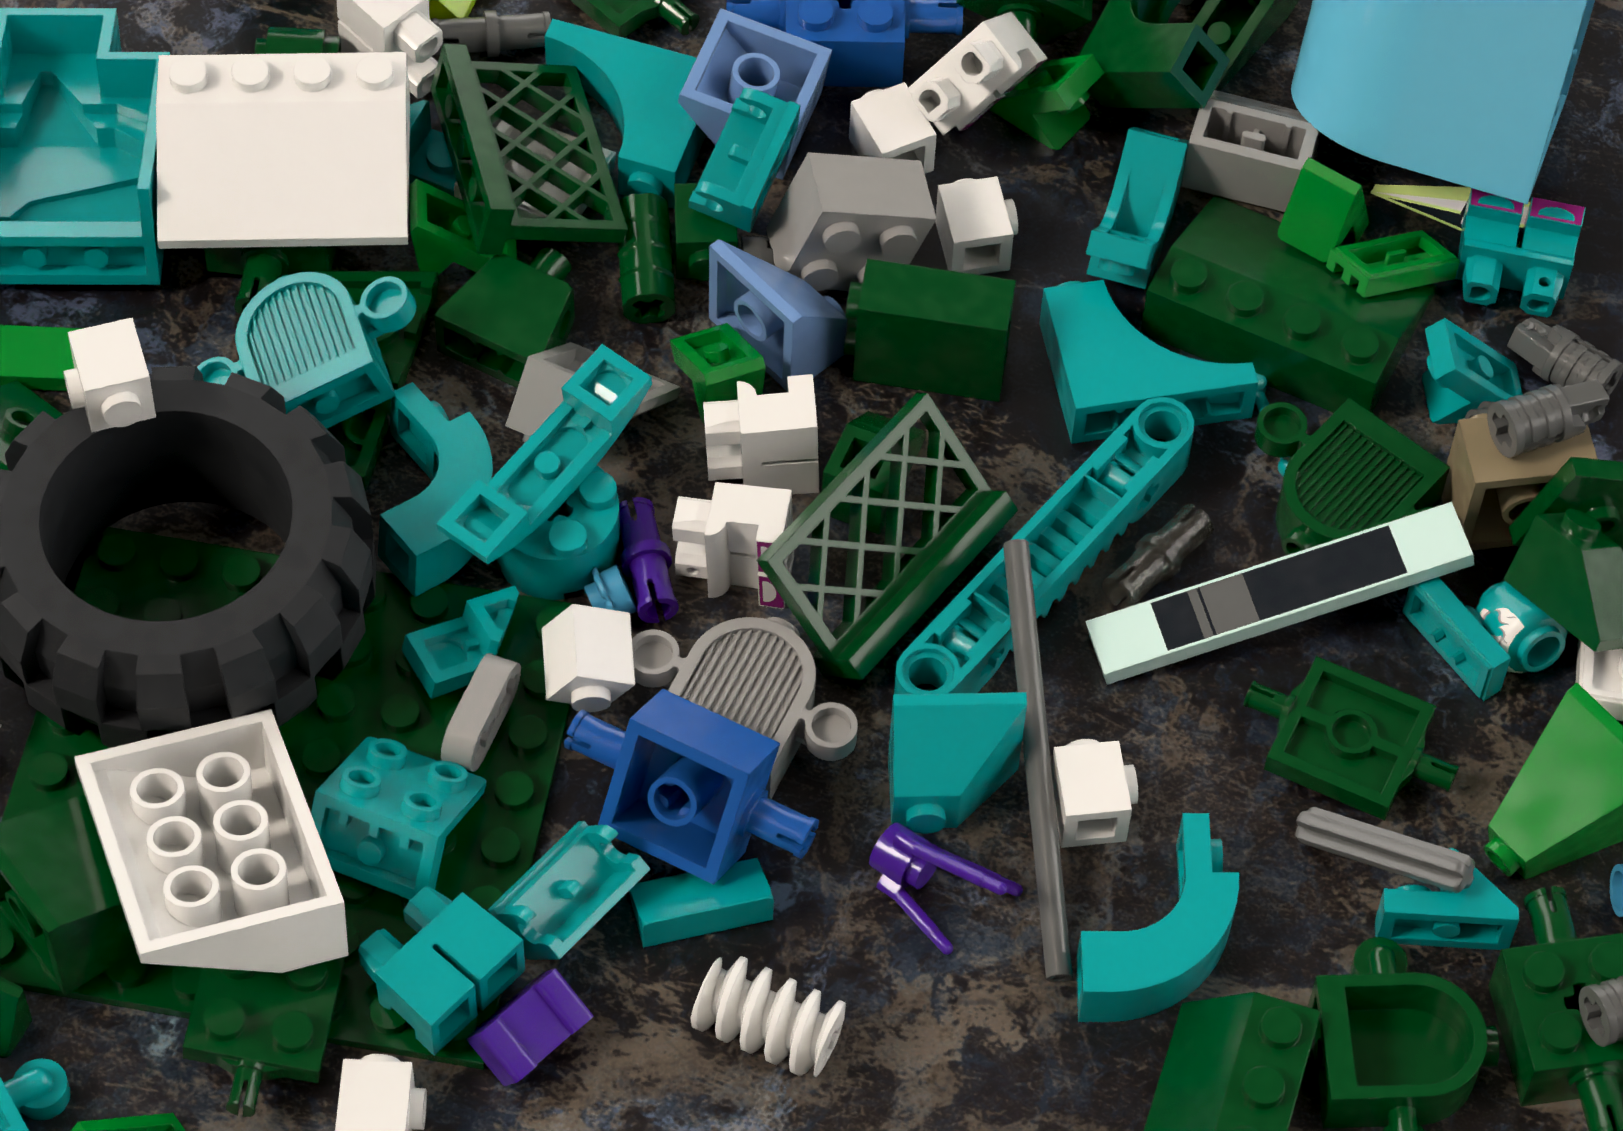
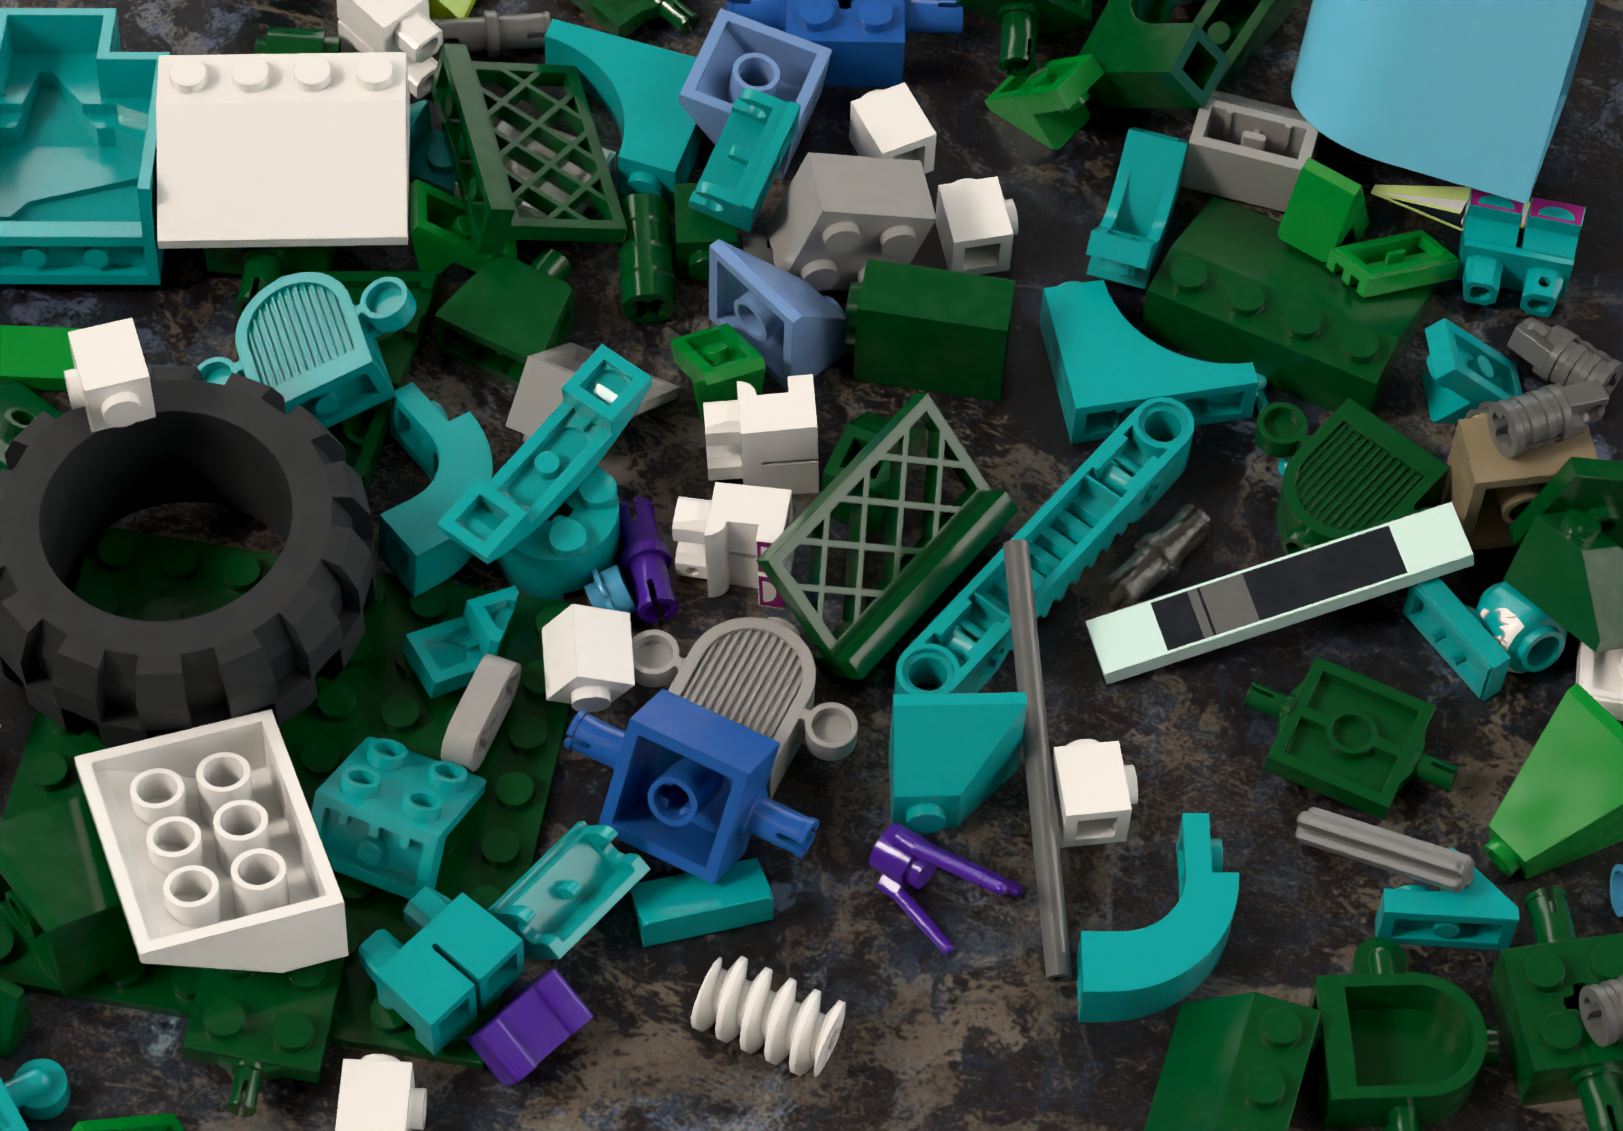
(976, 73): white hips -> none

